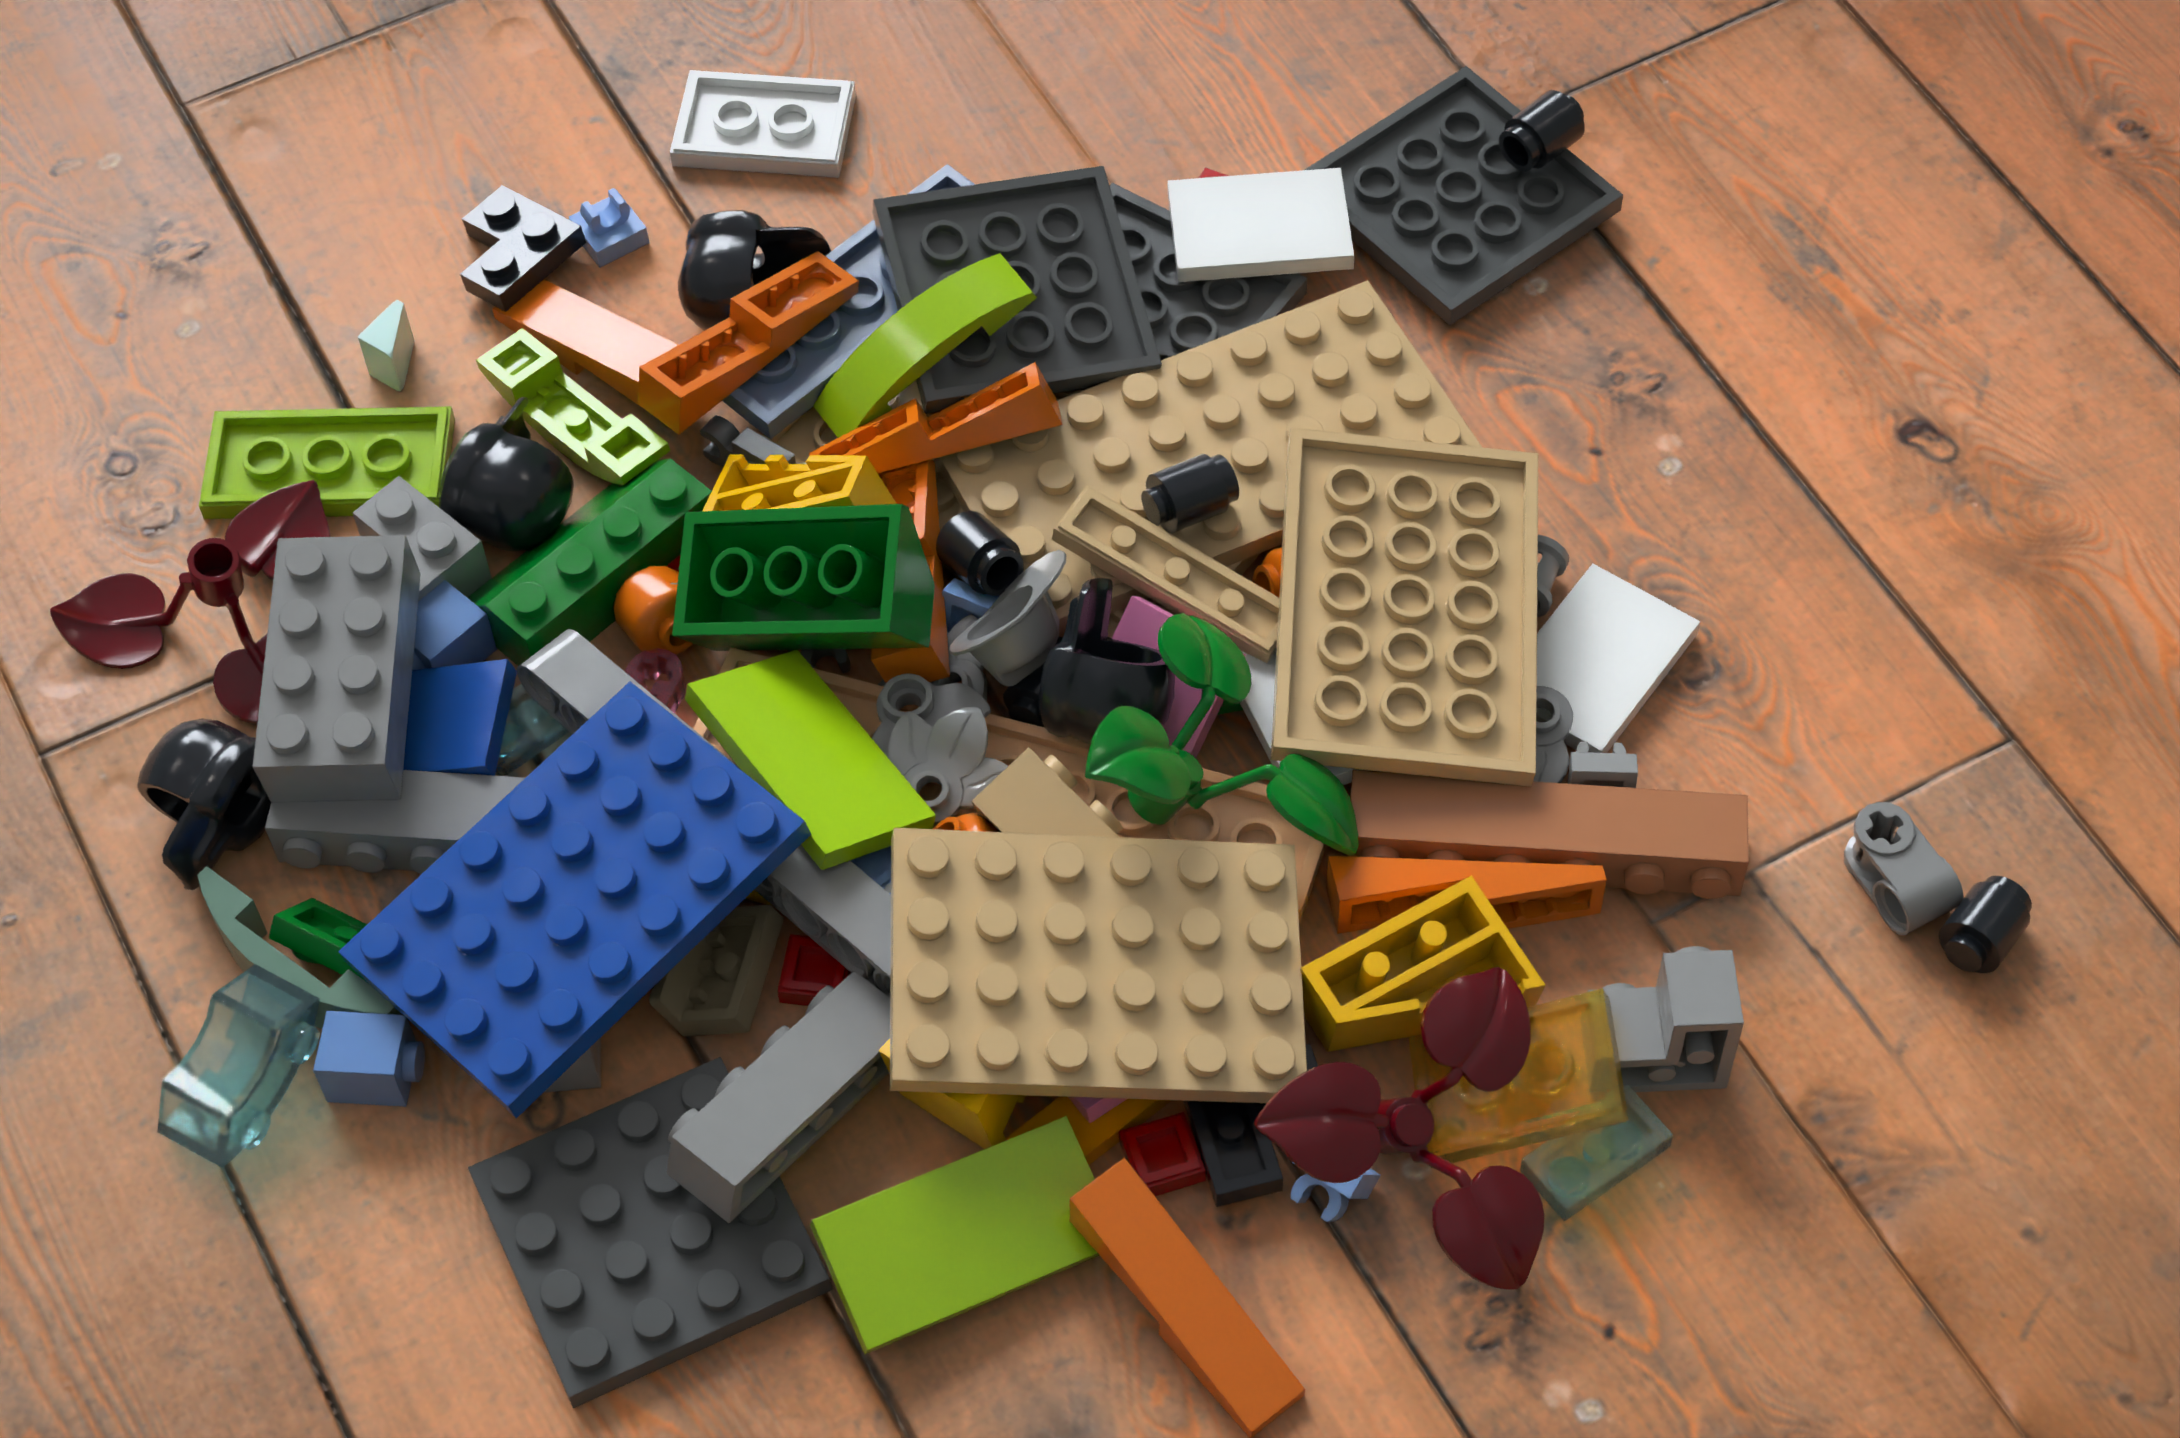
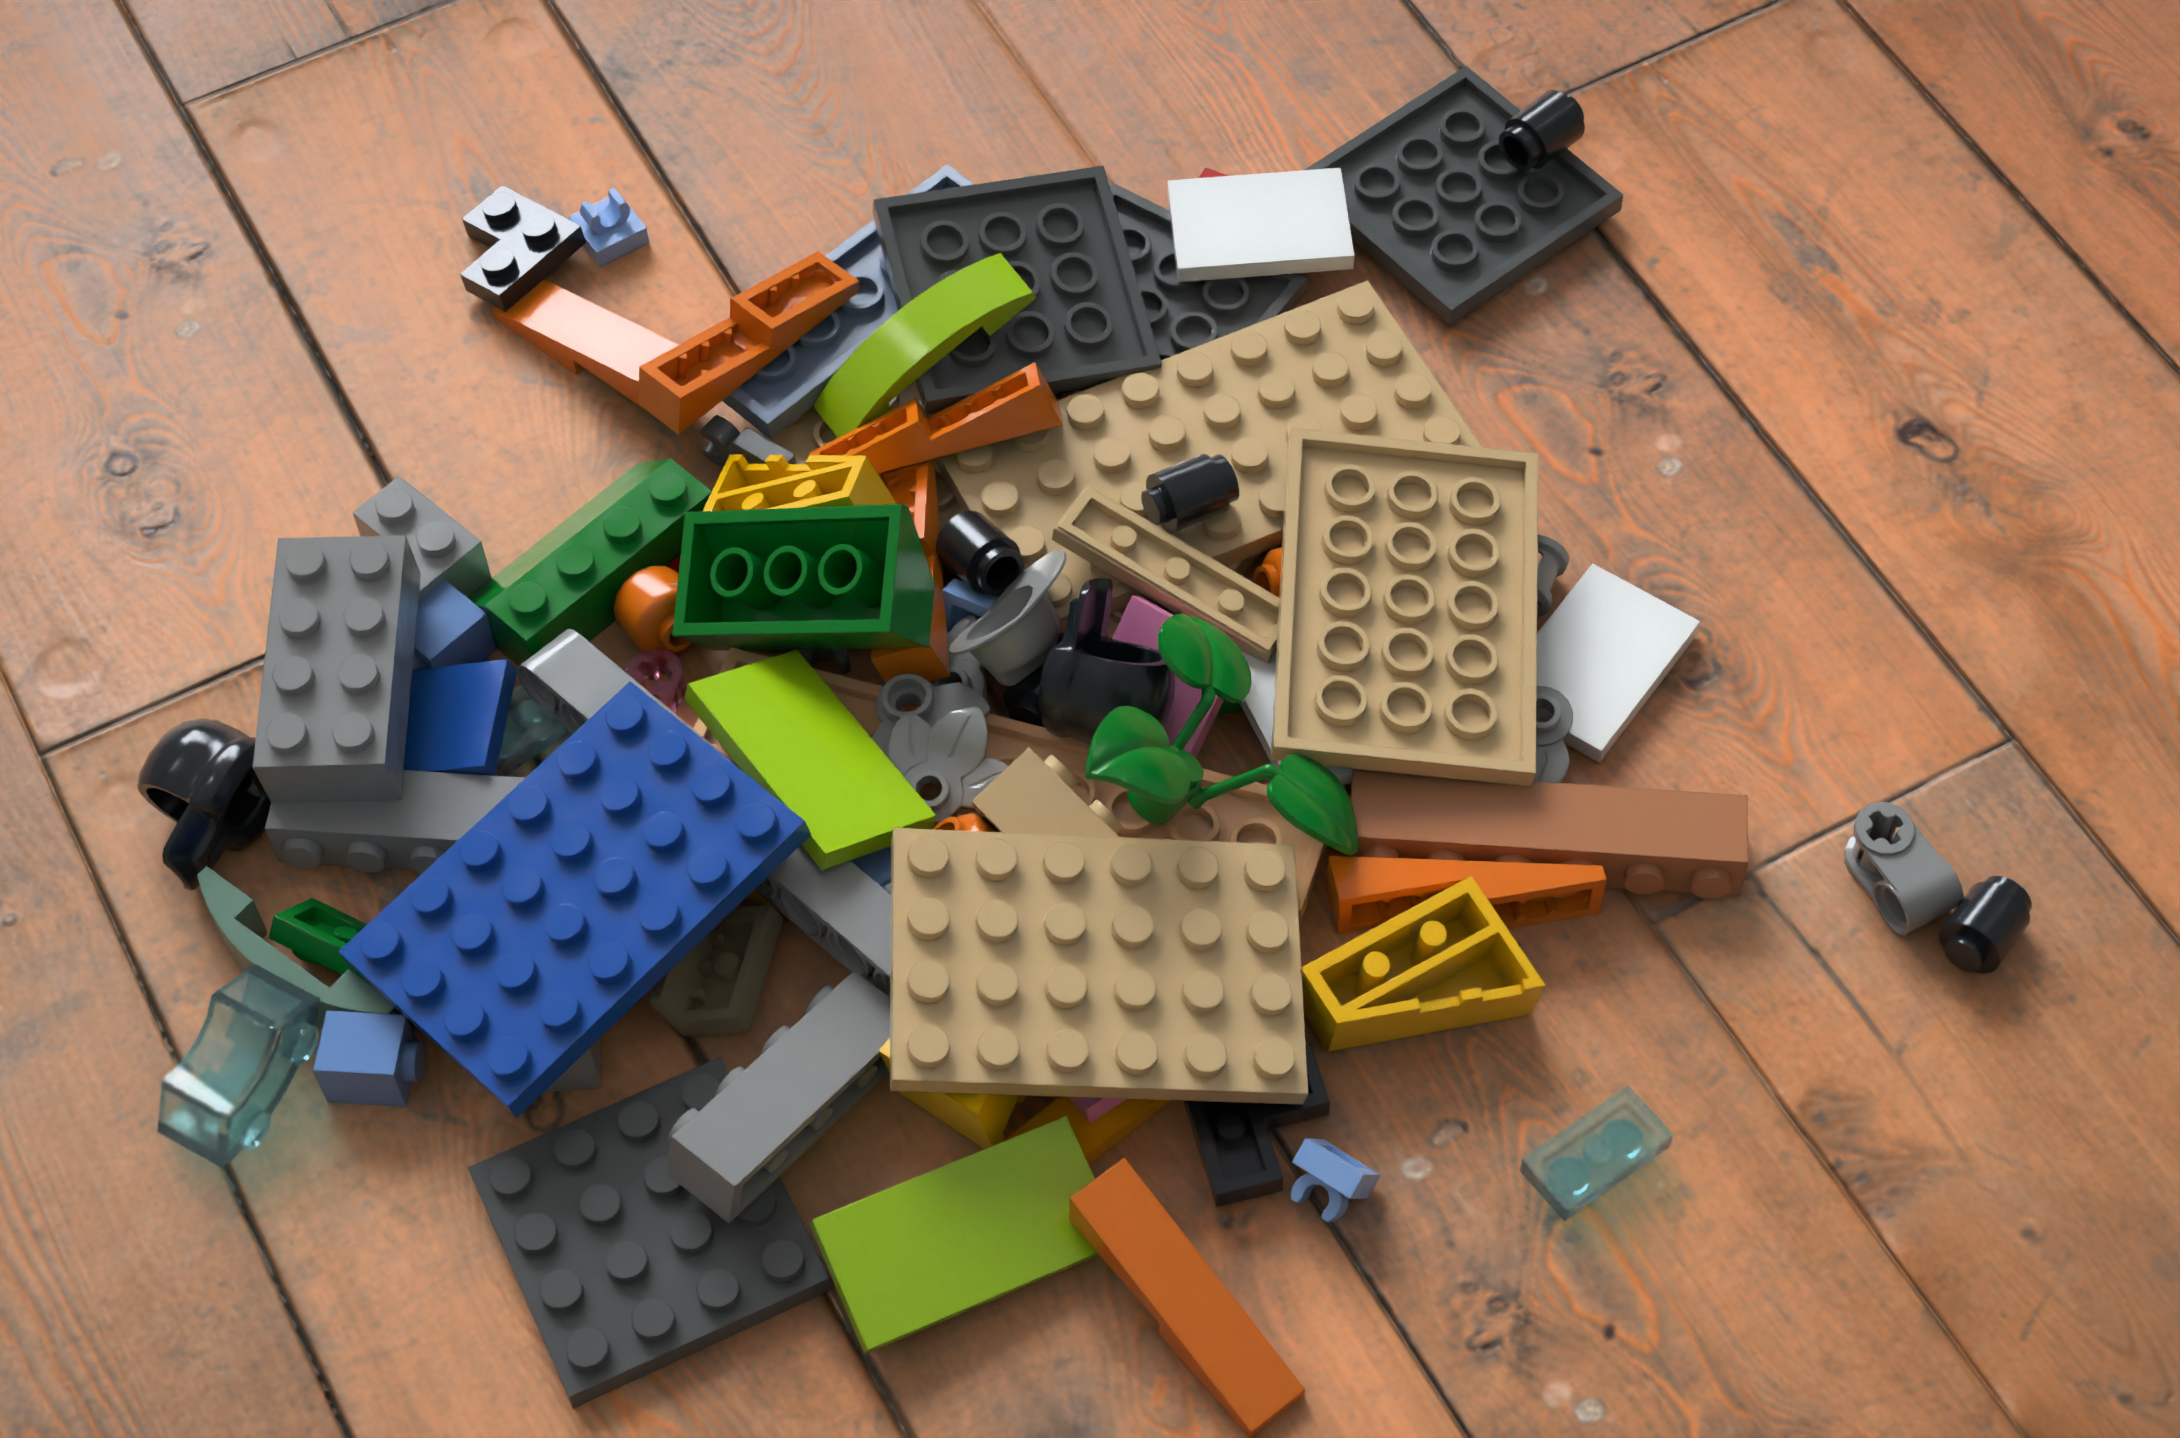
(122, 614): dark red plant -> none
(343, 450): lime tile -> none
(388, 346): light aqua slope -> none
(506, 484): black piece -> none
(568, 413): lime slope -> none
(724, 260): black piece -> none
(763, 124): white tile -> none
(807, 971): red tile -> none
(1163, 1154): red tile -> none
(1338, 1125): dark red plant -> none
(1563, 1089): clear yellow tile -> none
(1603, 769): light grey tile -> none
(1682, 1028): light grey brick -> none

